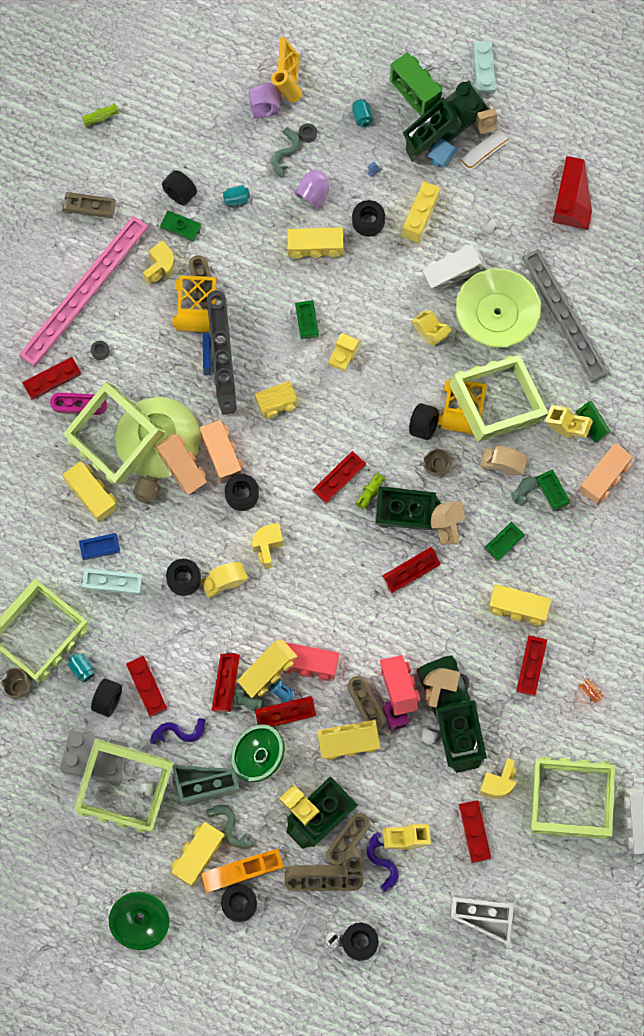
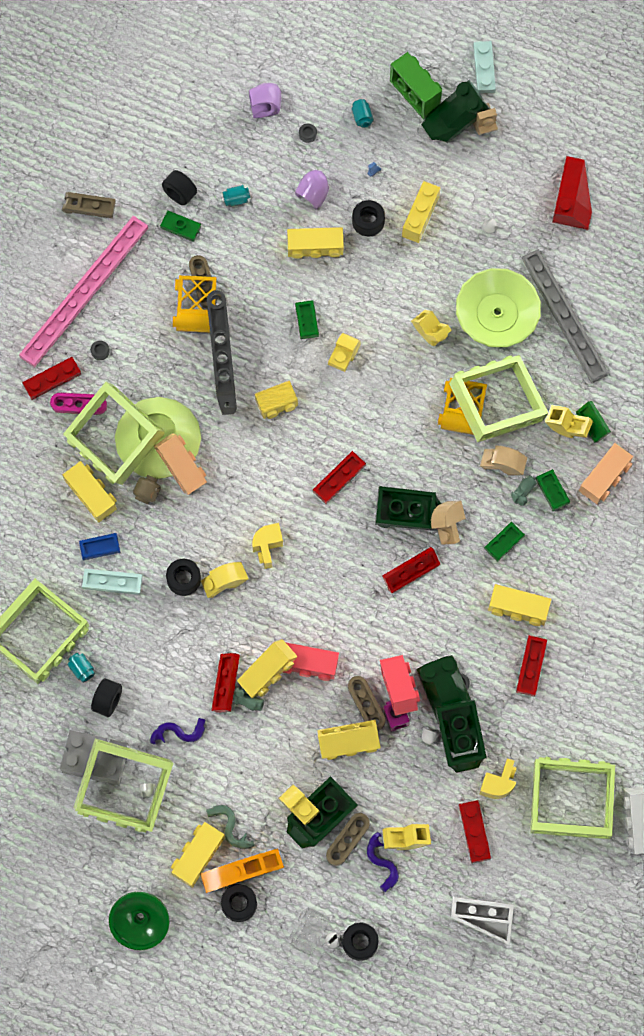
(16, 683): dark tan hair -> none
(100, 115): lime pin -> none
(146, 686): red plate -> none
(163, 263): light yellow brick -> none
(204, 784): sand green wedge -> none
(206, 354): blue tile -> none
(221, 450): light nougat brick -> none
(238, 481): black tyre -> none
(250, 750): green dish -> none
(282, 691): dark azure bush -> none
(286, 712): red plate -> none
(287, 74): yellow piece -> none
(294, 138): sand green animal -> none
(323, 875): dark tan beam -> none
(370, 491): lime pin -> none
(423, 421): black tyre -> none
(430, 127): dark green slope -> none
(437, 462): dark tan hair -> none
(438, 679): tan brick -> none
(441, 152): dark azure brick -> none
(454, 268): white wedge -> none
(484, 150): white sticker -> none
(594, 694): clear orange pin -> none

